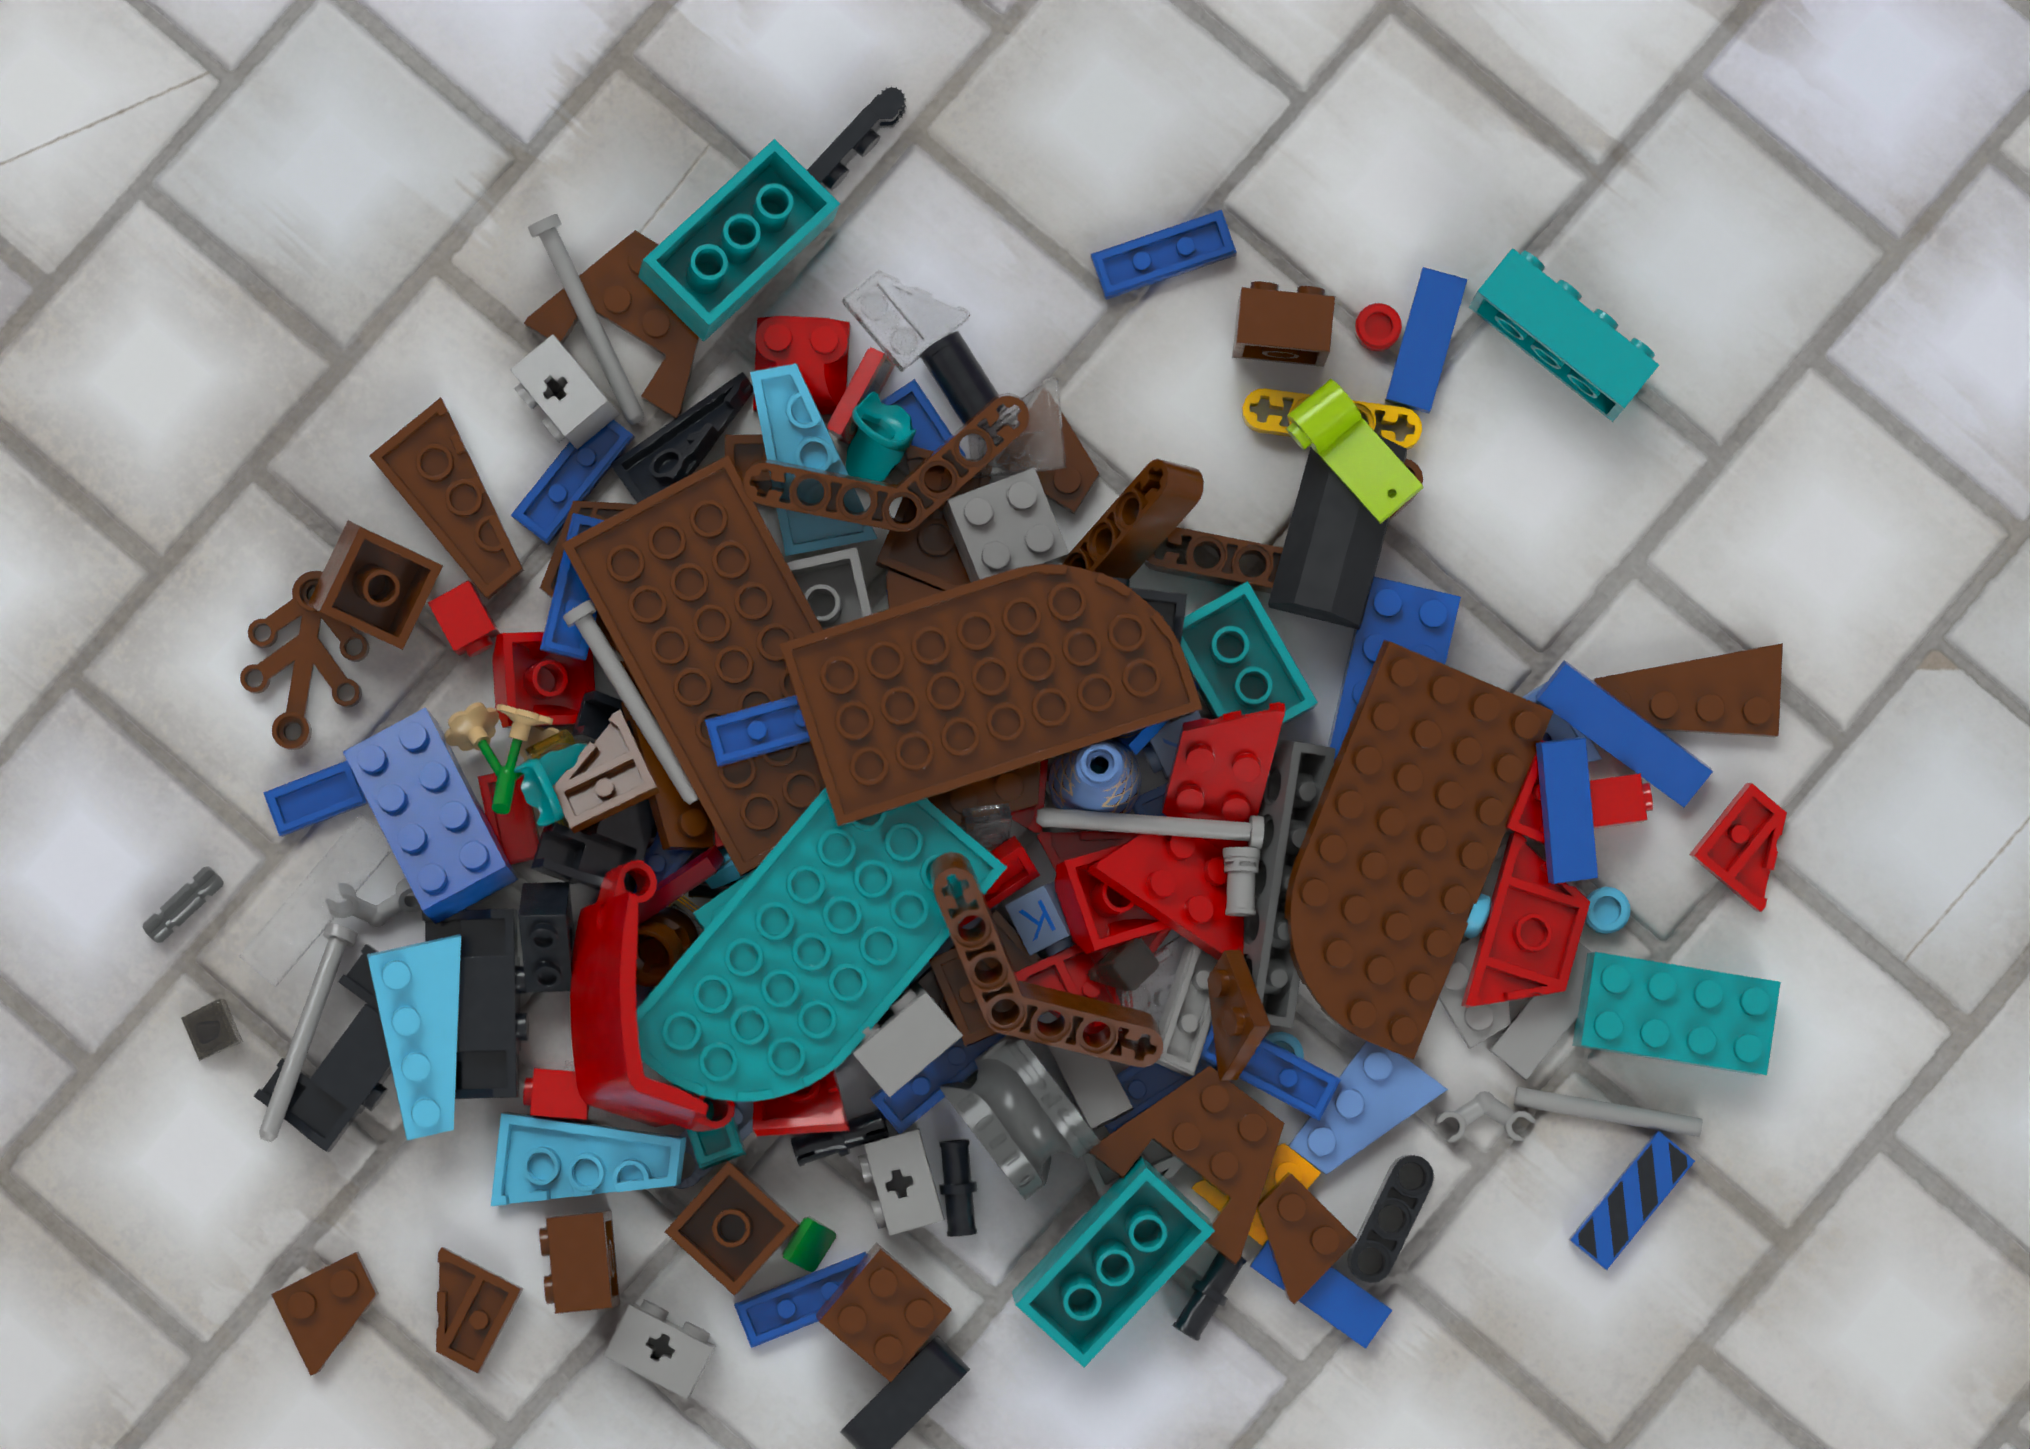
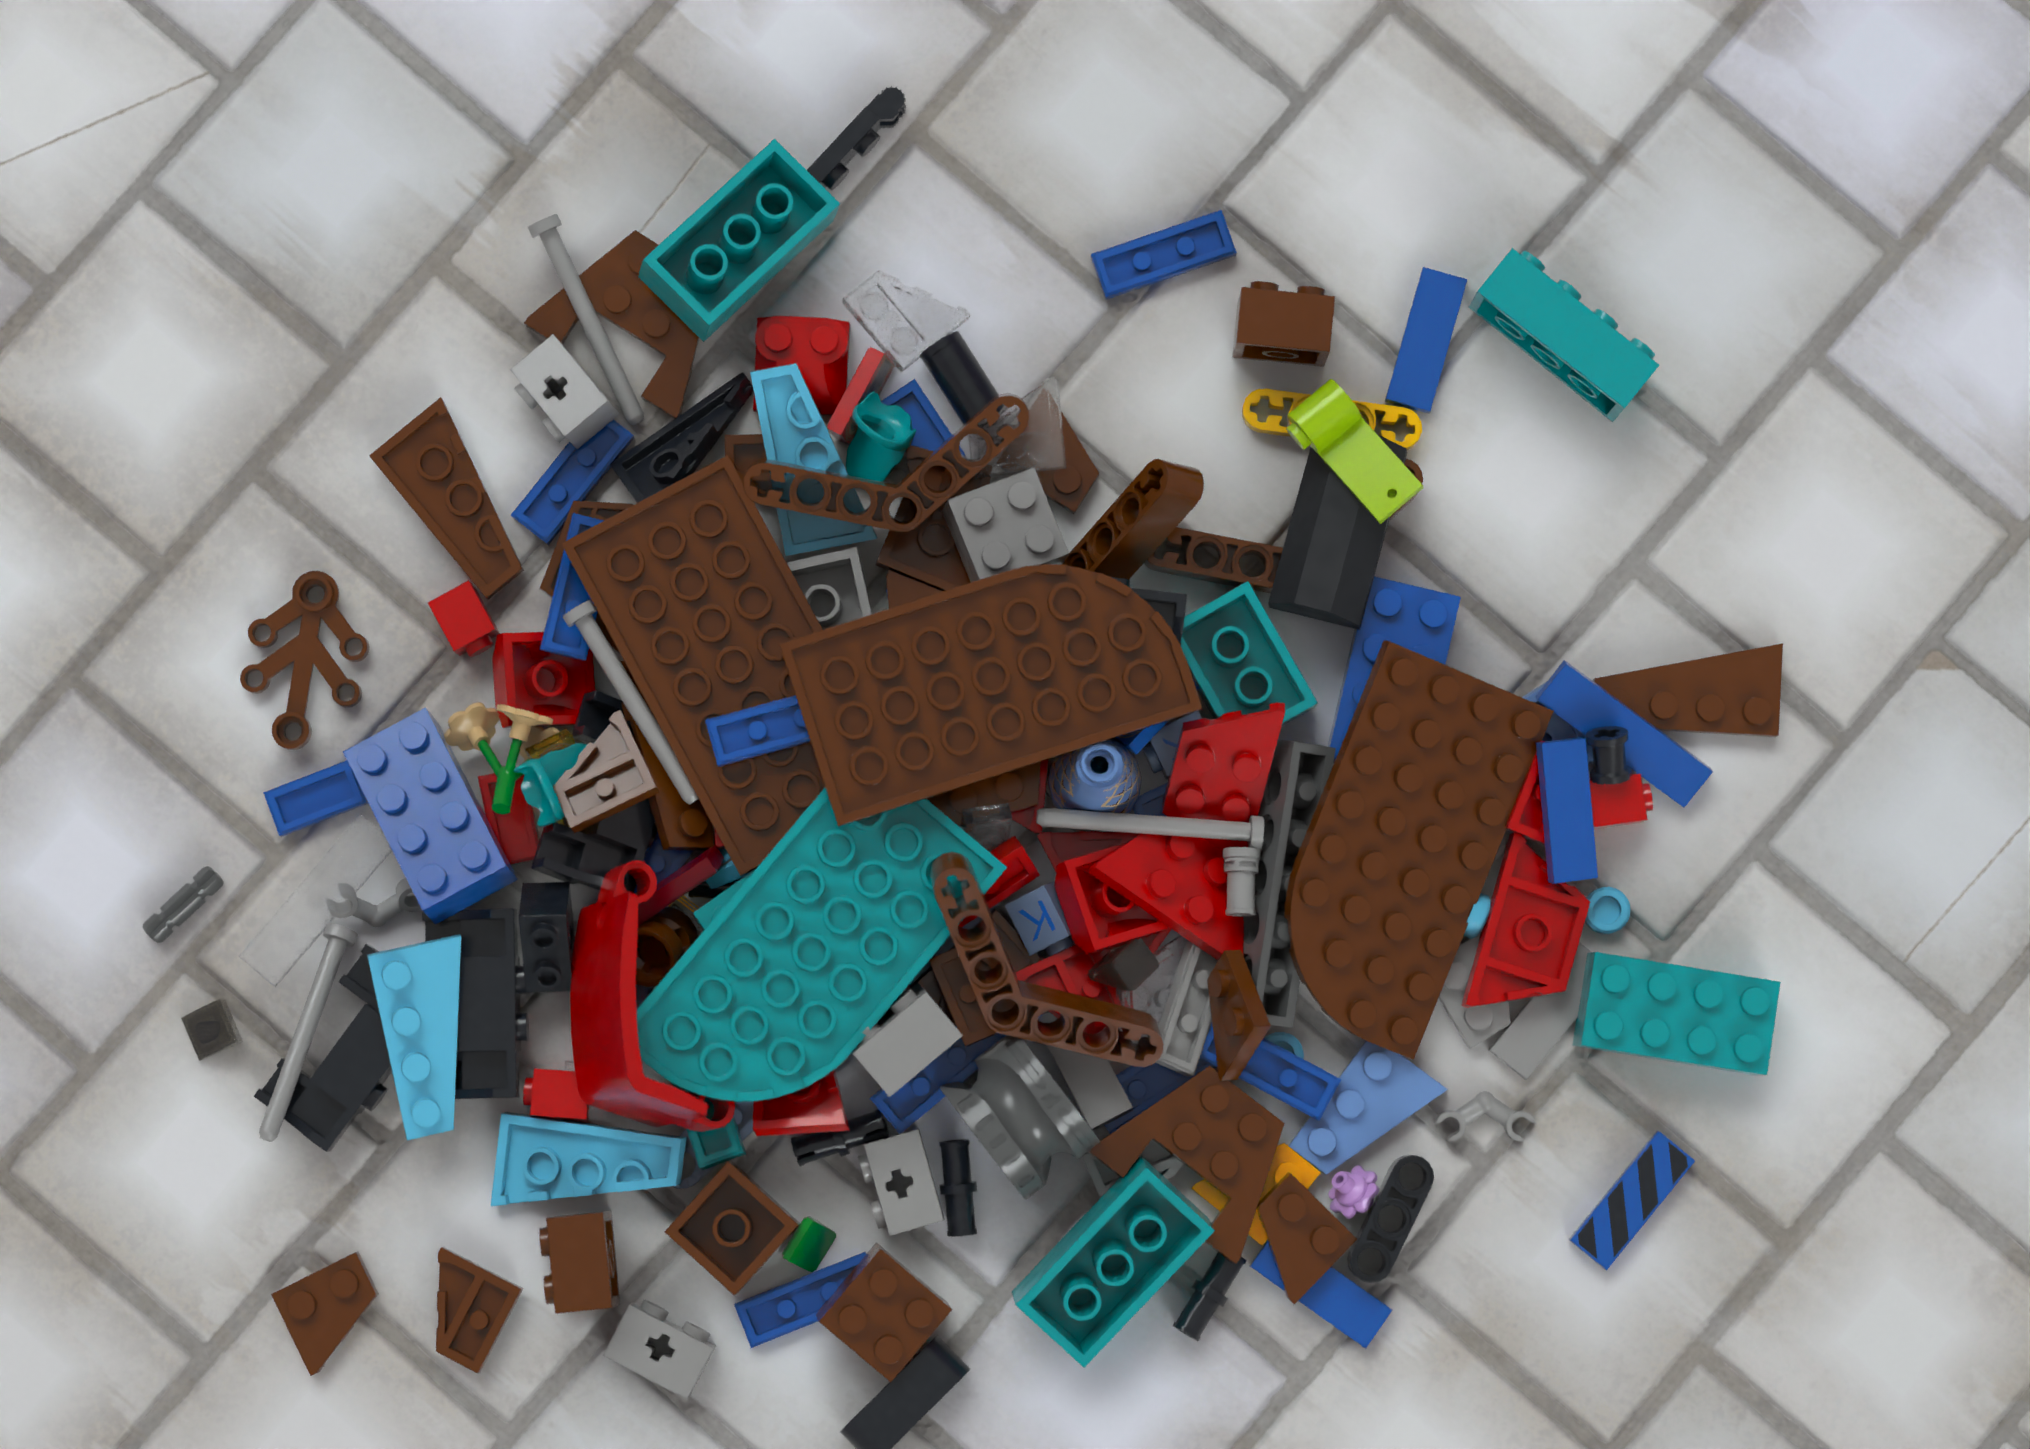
(375, 585): reddish brown brick -> none
(1353, 1191): none -> lavender plant
(1378, 327): red tile -> none
(1608, 1111): light grey bar -> none
(1609, 755): none -> black bush
(1743, 845): red wing -> none

